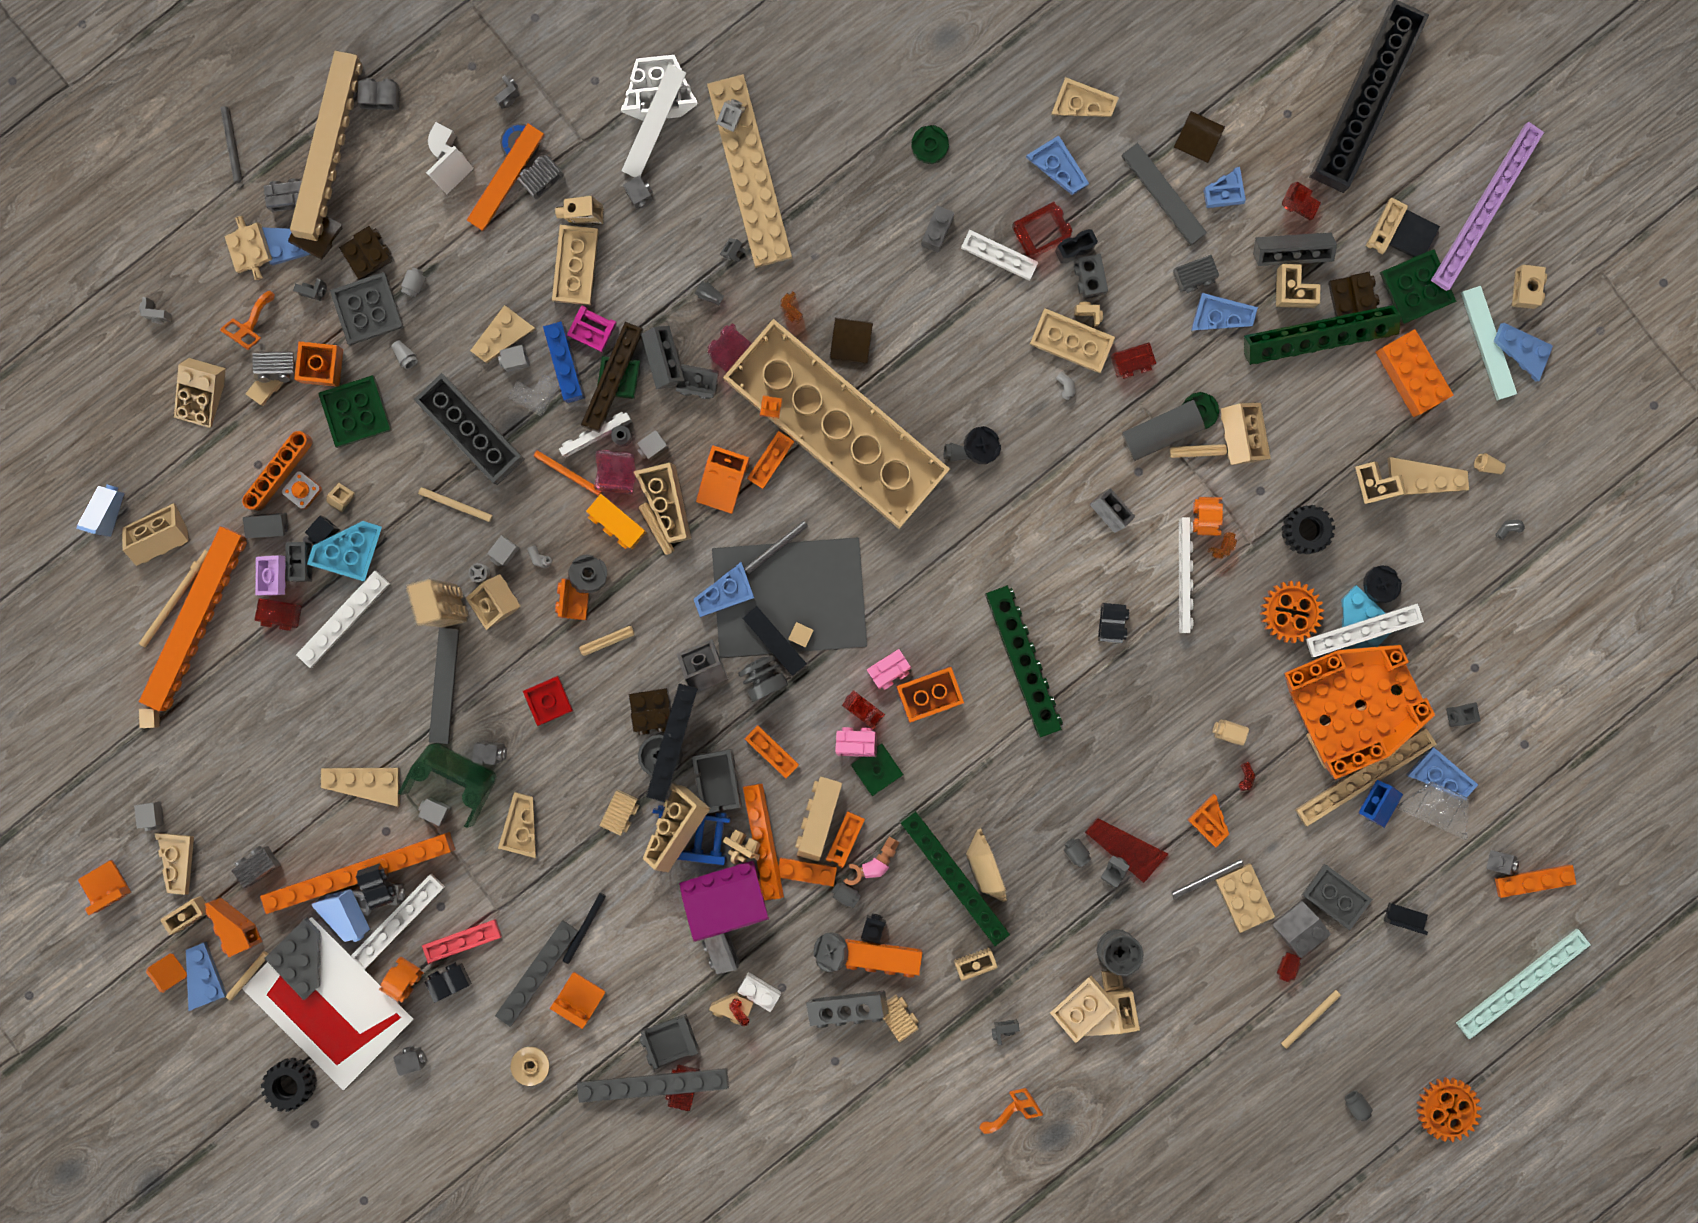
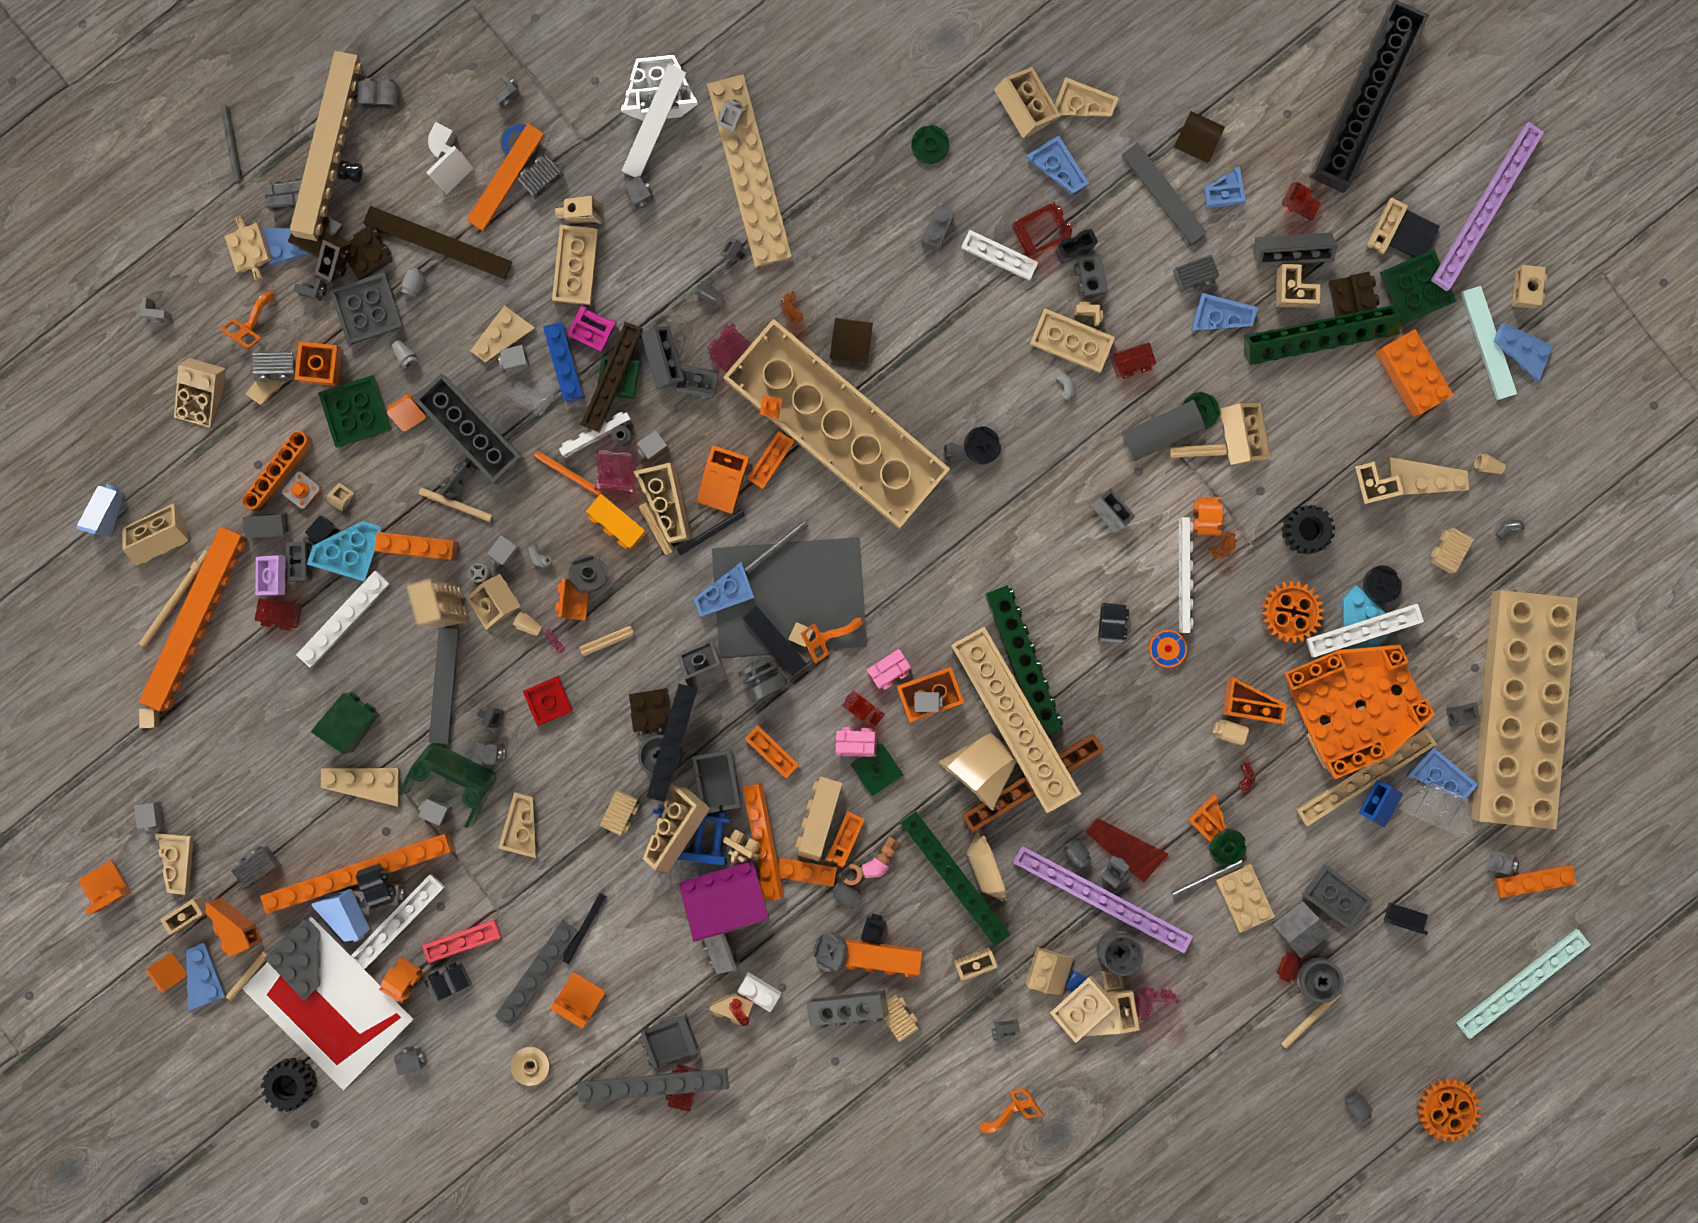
(333, 258): none -> dark brown brick
(346, 723): none -> dark green slope
(350, 171): none -> black wheel
(406, 412): none -> orange piece
(416, 546): none -> orange brick
(437, 242): none -> dark brown tile
(452, 484): none -> dark grey hinge
(491, 717): none -> dark grey tile
(527, 624): none -> tan cone
(554, 641): none -> clear pink tile
(710, 532): none -> black bar
(822, 638): none -> orange piece
(927, 702): none -> light grey brick
(982, 767): none -> tan wedge
(1016, 720): none -> tan plate
(1021, 789): none -> dark orange brick
(1027, 102): none -> tan slope
(1049, 971): none -> tan slope
(1075, 980): none -> blue slope
(1102, 899): none -> lavender plate
(1146, 994): none -> clear pink bracket
(1167, 648): none -> tile
(1227, 847): none -> dark green tile
(1250, 703): none -> orange wedge
(1330, 981): none -> dark grey wheel
(1451, 550): none -> tan brick
(1524, 709): none -> tan plate

